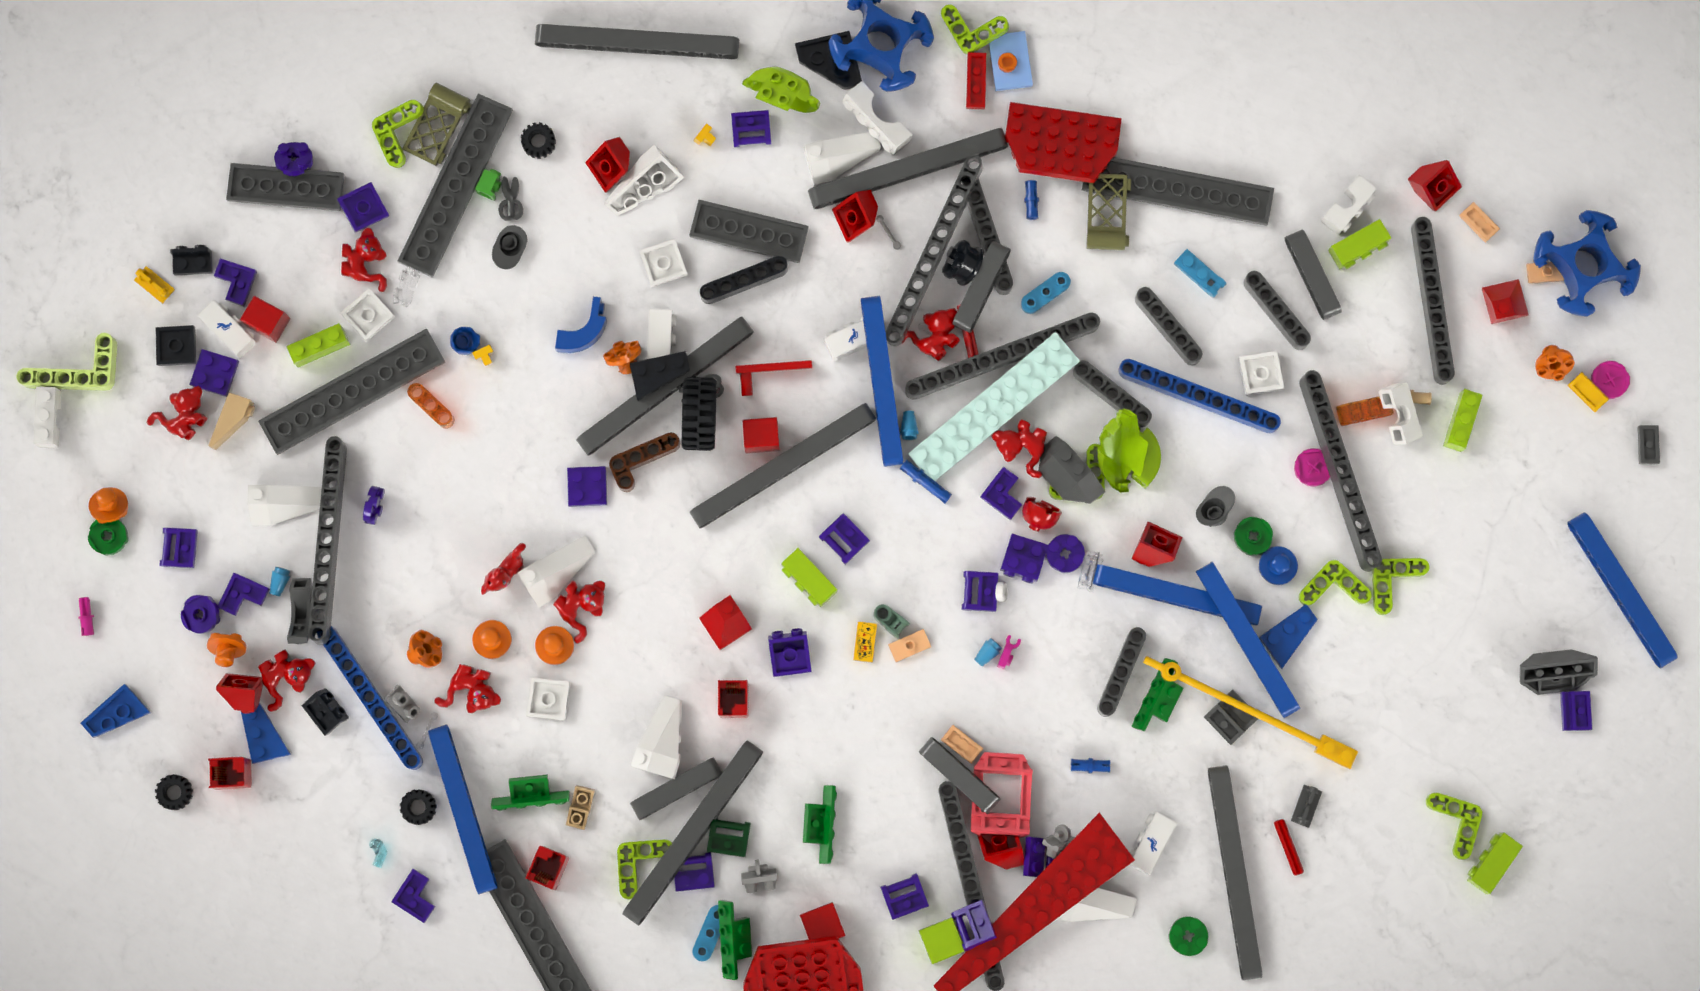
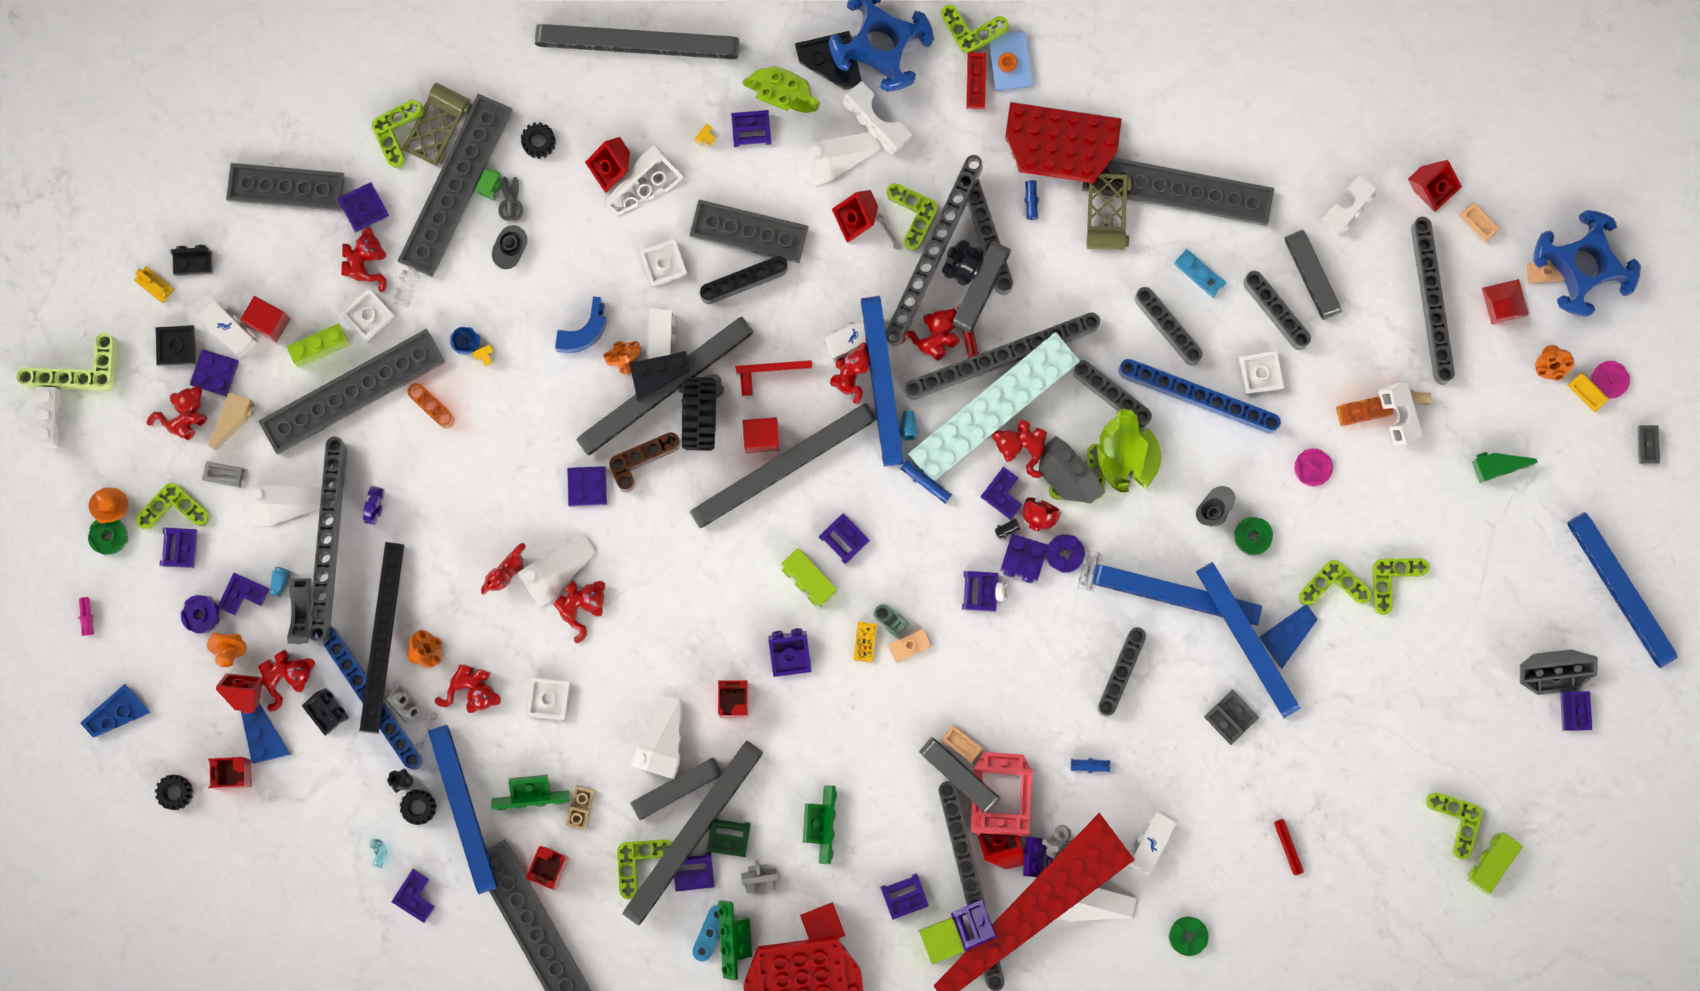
(175, 500): none -> lime beam
(239, 477): none -> light grey tile
(240, 279): dark purple plate -> none
(293, 149): dark purple plate -> none
(381, 638): none -> black plate
(400, 780): none -> black piece
(492, 639): orange plate -> none
(554, 645): orange plate -> none
(725, 622): red slope -> none
(852, 365): none -> red animal
(908, 168): dark grey beam -> none
(917, 208): none -> lime beam
(988, 651): dark azure cone -> none
(1006, 529): none -> black pin
(1006, 657): dark pink plate -> none
(1039, 298): dark azure plate -> none
(1156, 546): red slope -> none
(1158, 701): green bracket -> none
(1234, 873): dark grey beam -> none
(1278, 565): blue plate -> none
(1306, 806): dark grey hinge -> none
(1325, 746): yellow bar -> none
(1338, 480): dark grey beam -> none
(1360, 245): lime brick -> none
(1462, 420): lime brick -> none
(1497, 465): none -> green slope

